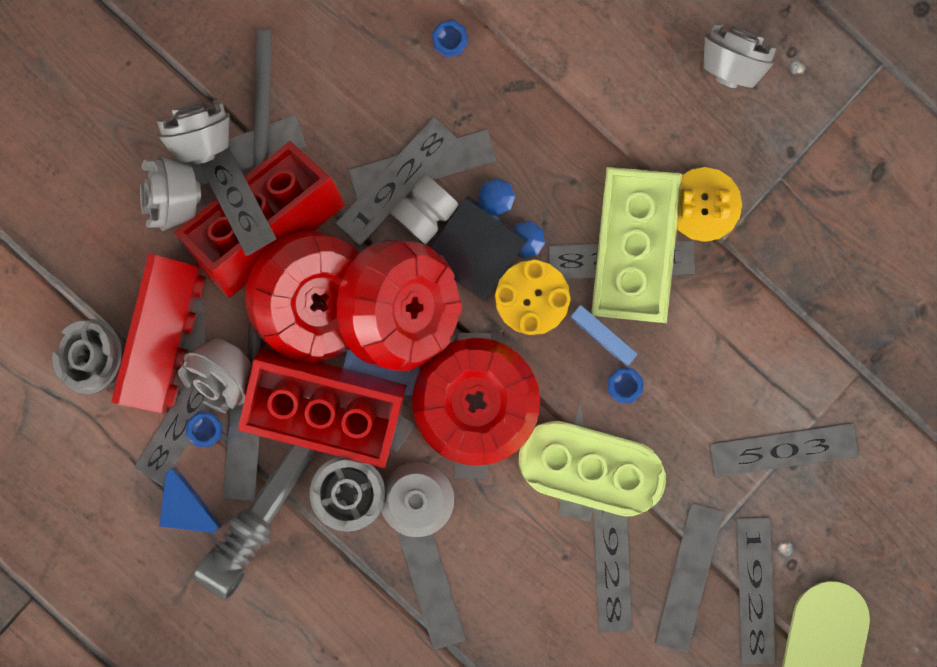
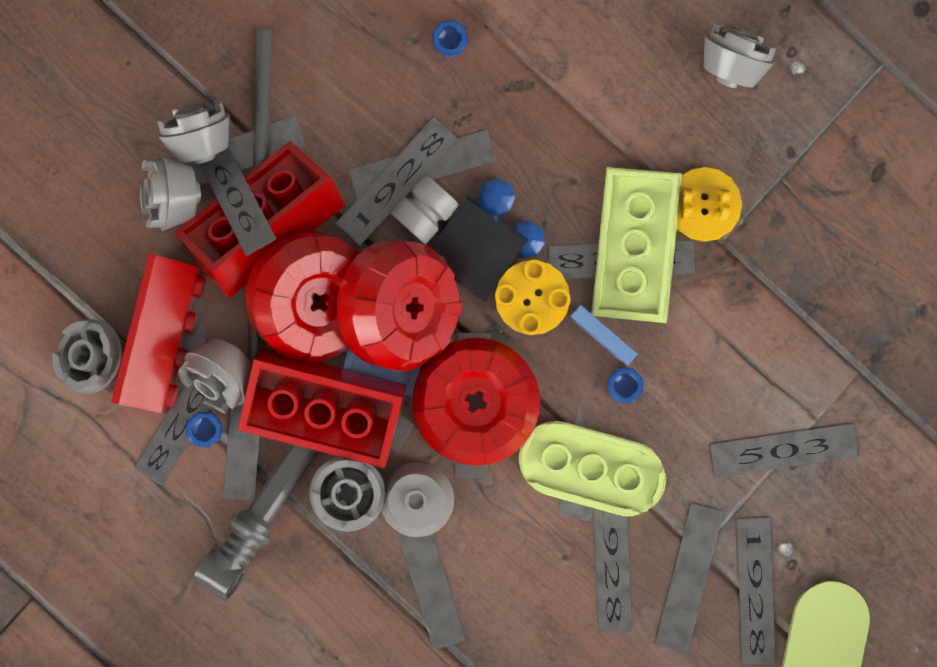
(184, 507): blue slope -> none

